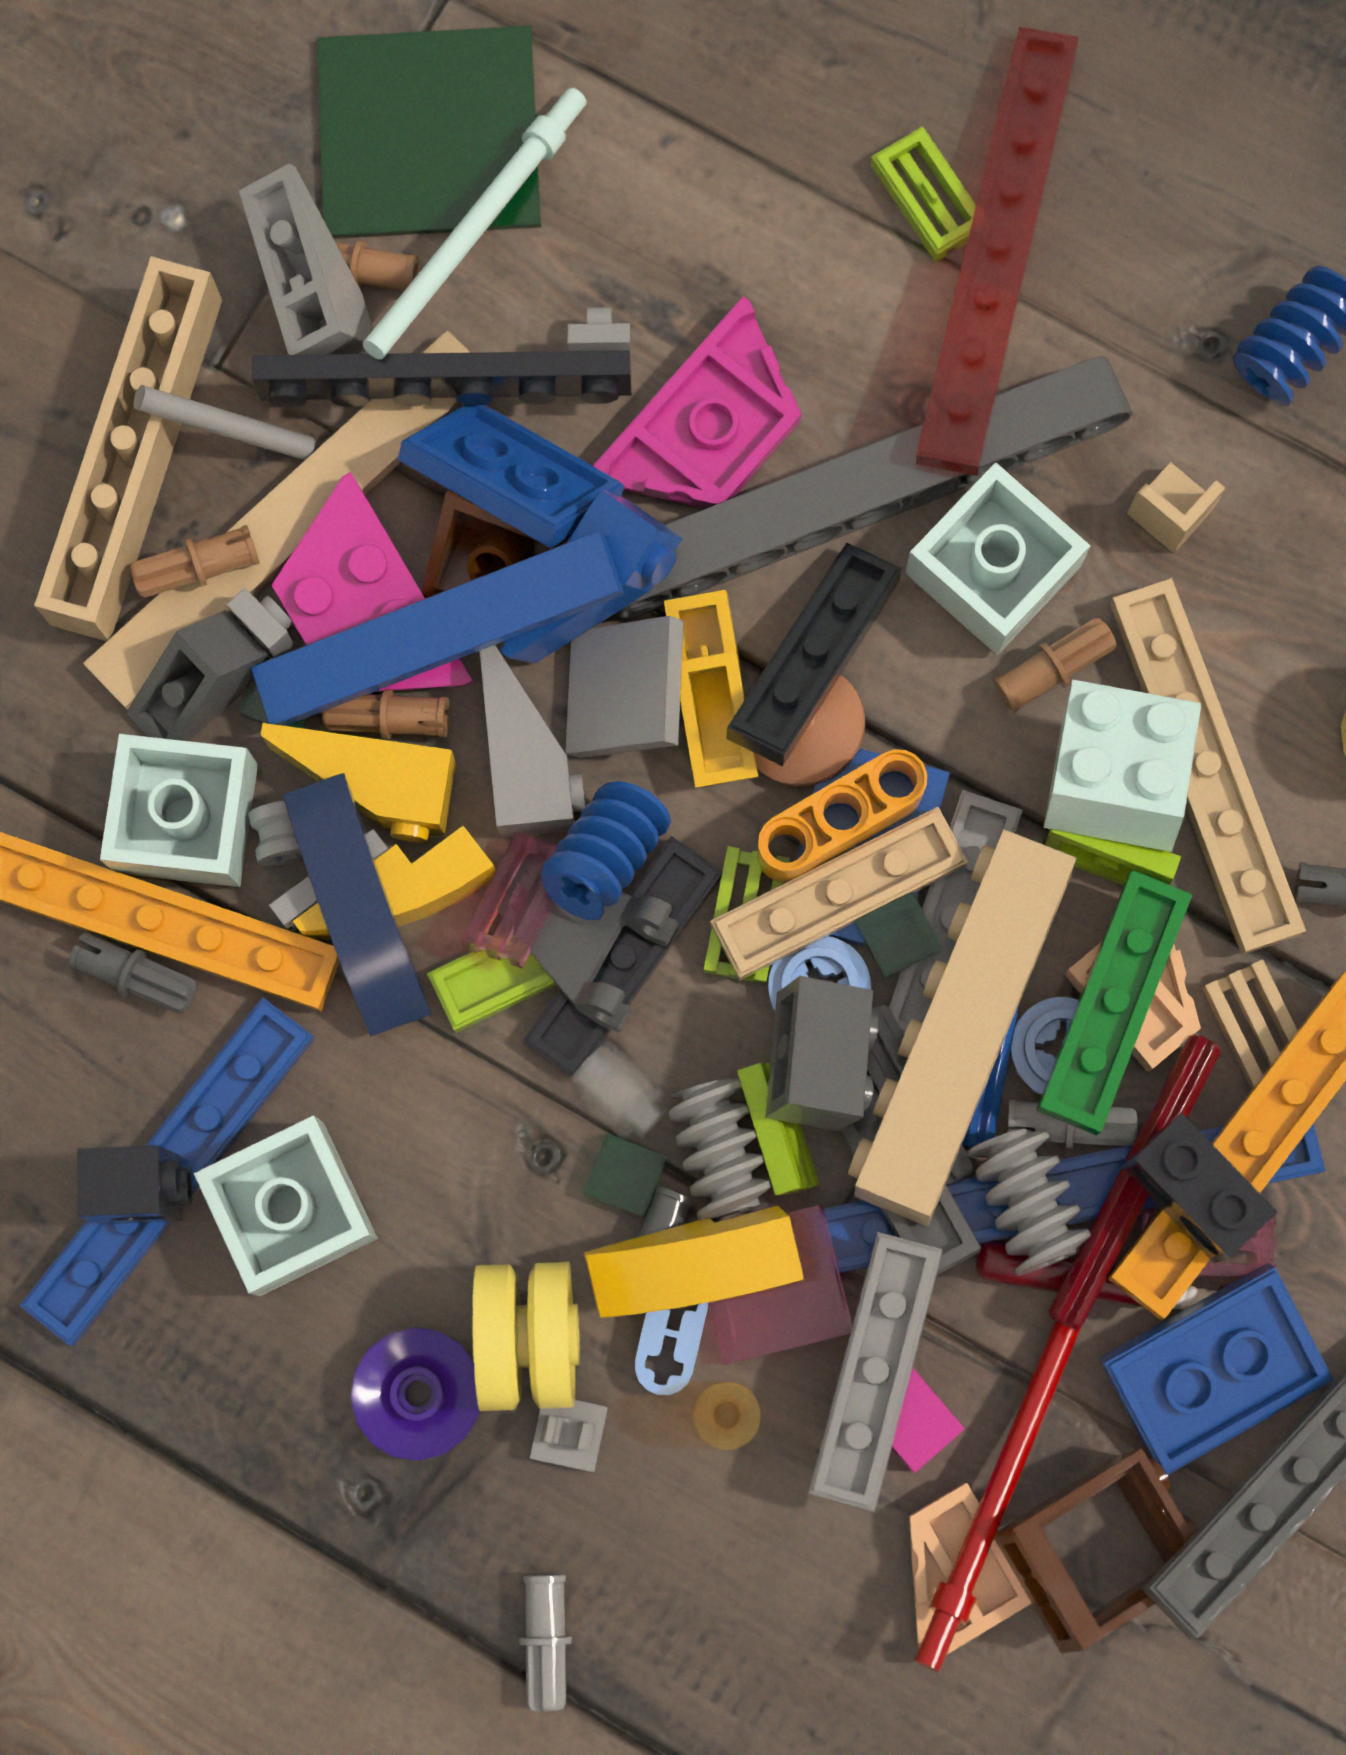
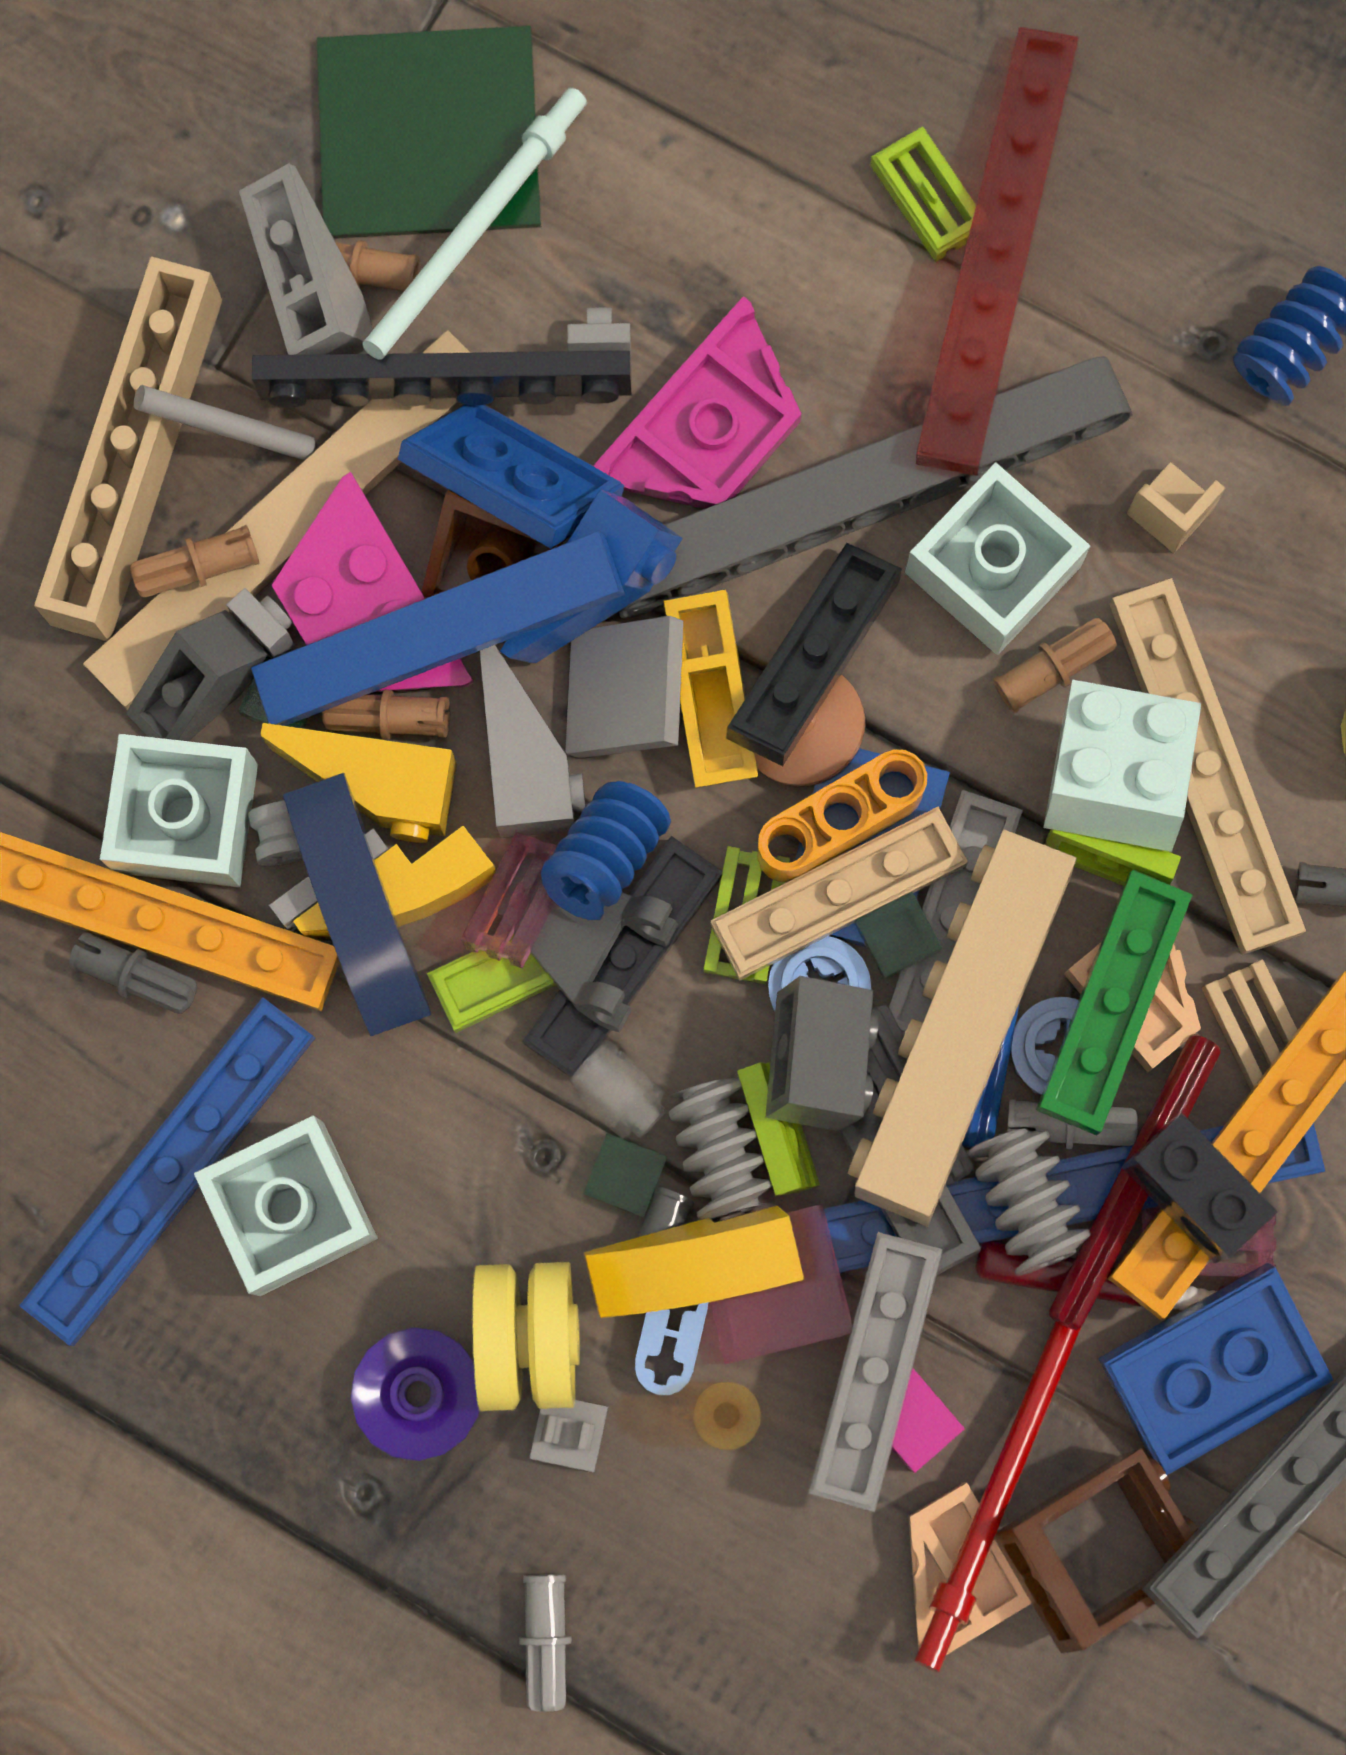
(132, 1185): black brick -> none

